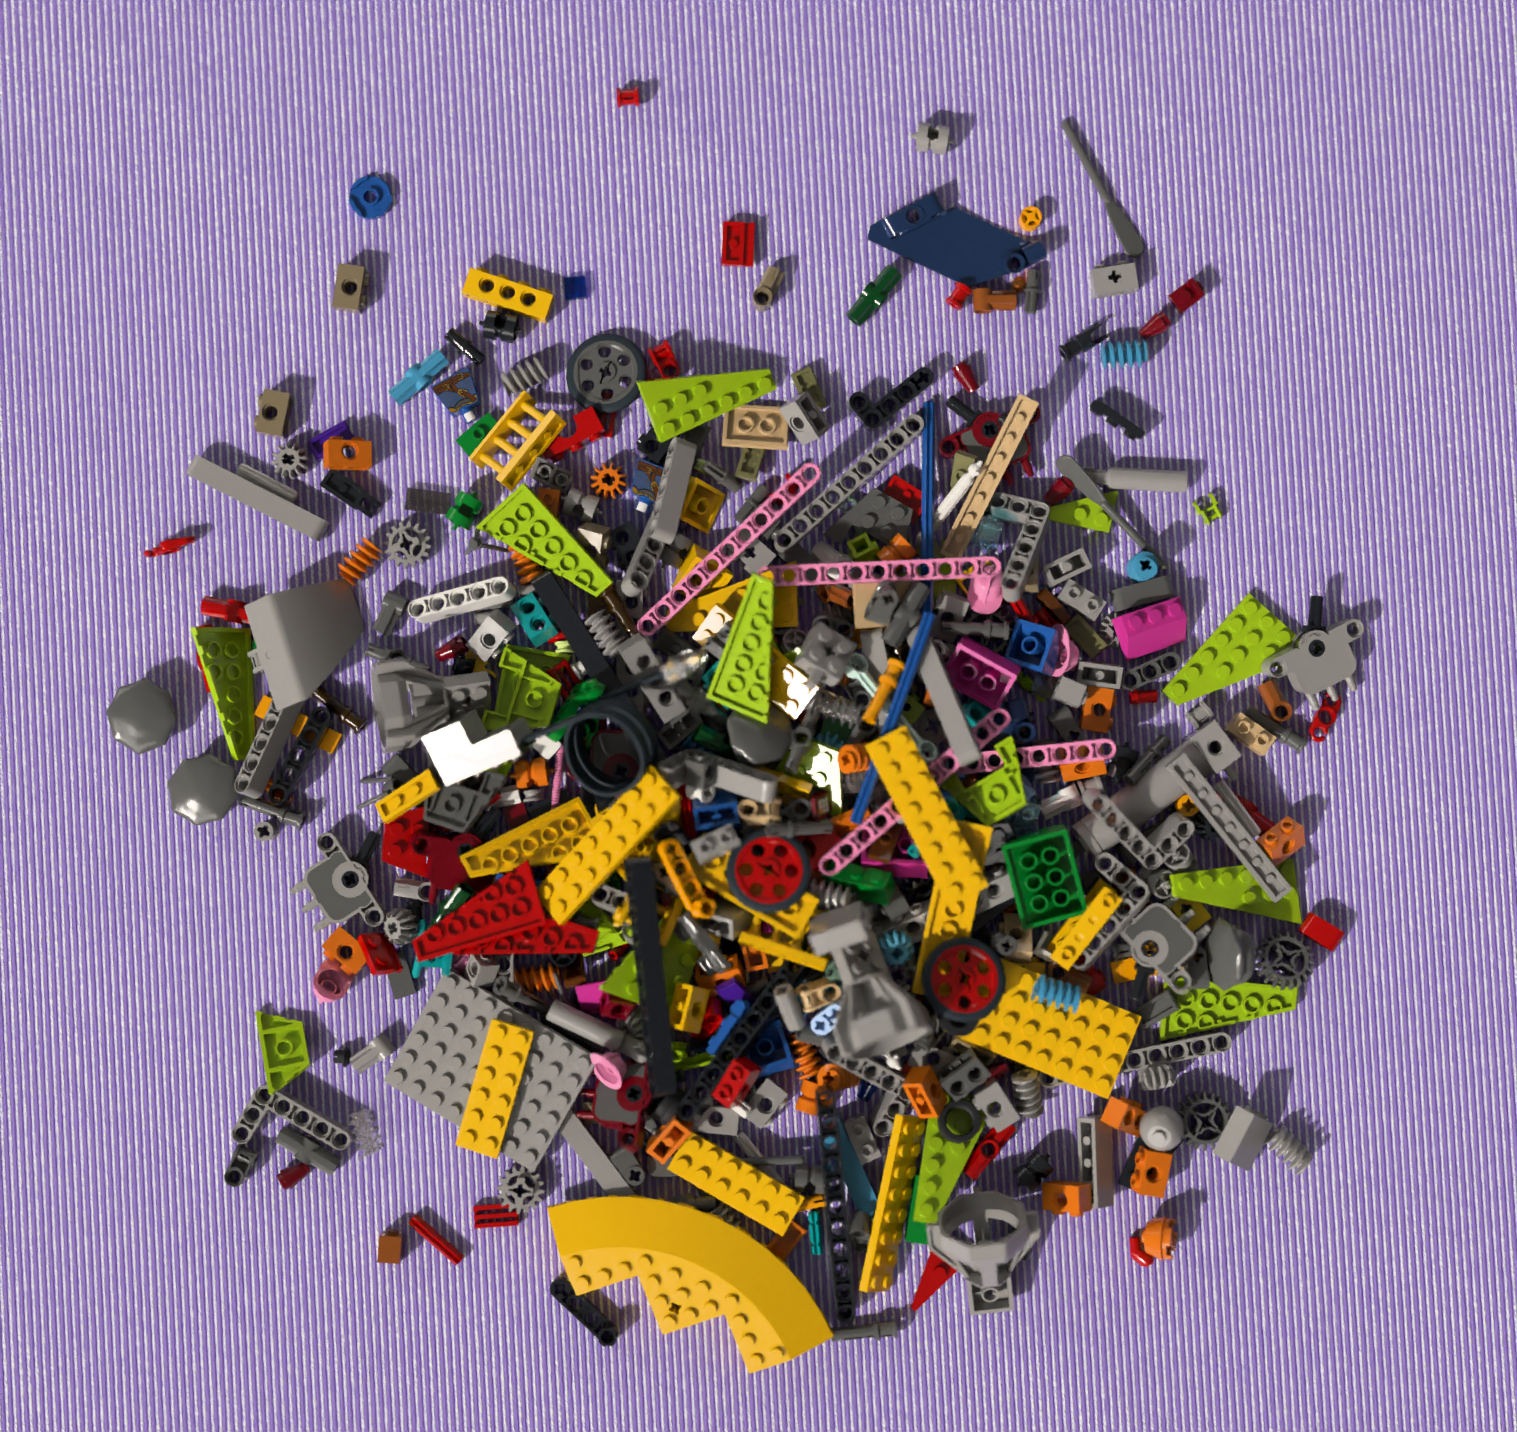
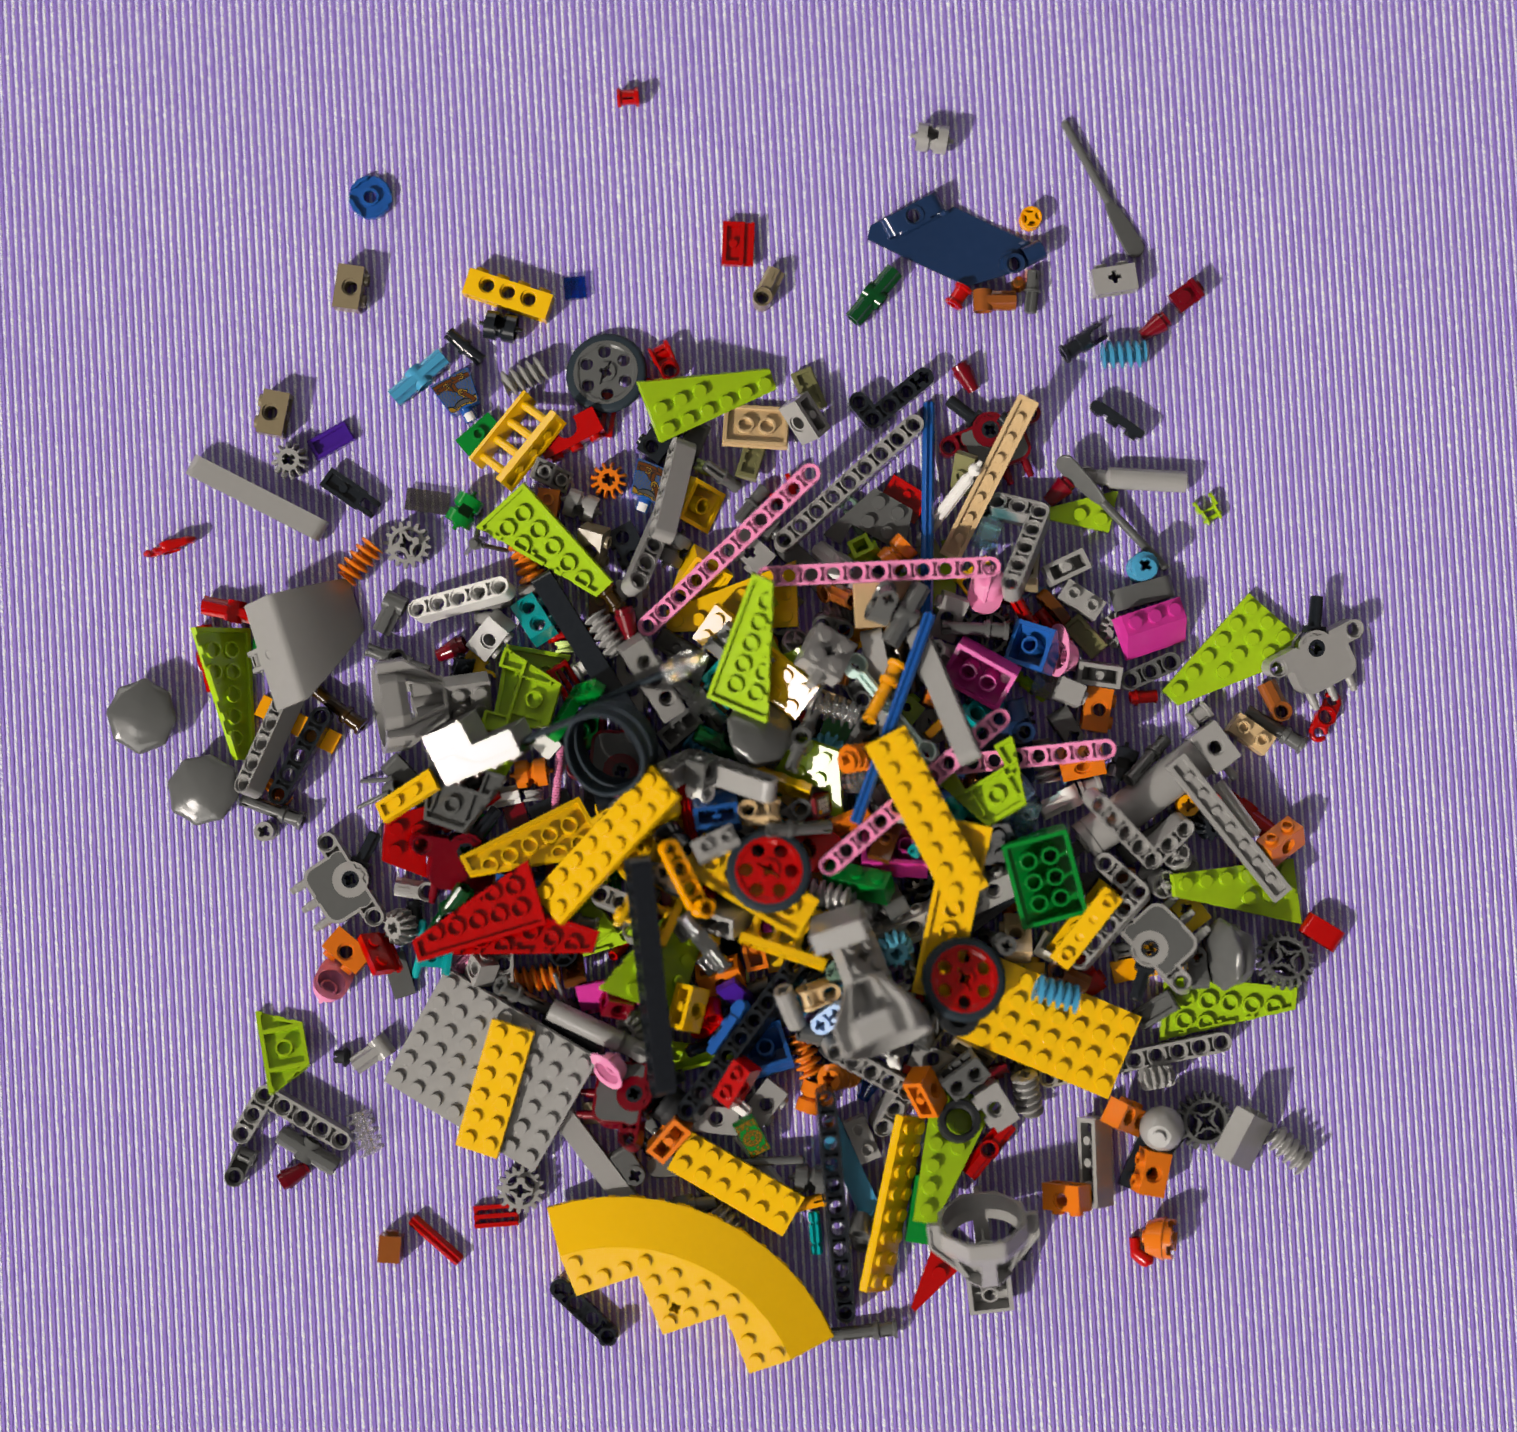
(267, 482): white axle -> none
(335, 459): orange brick -> none
(626, 620): none -> dark red cone
(751, 1135): none -> tile
(783, 1245): orange tile -> none
(933, 729): none -> light orange tile
(1033, 1170): black wheel -> none

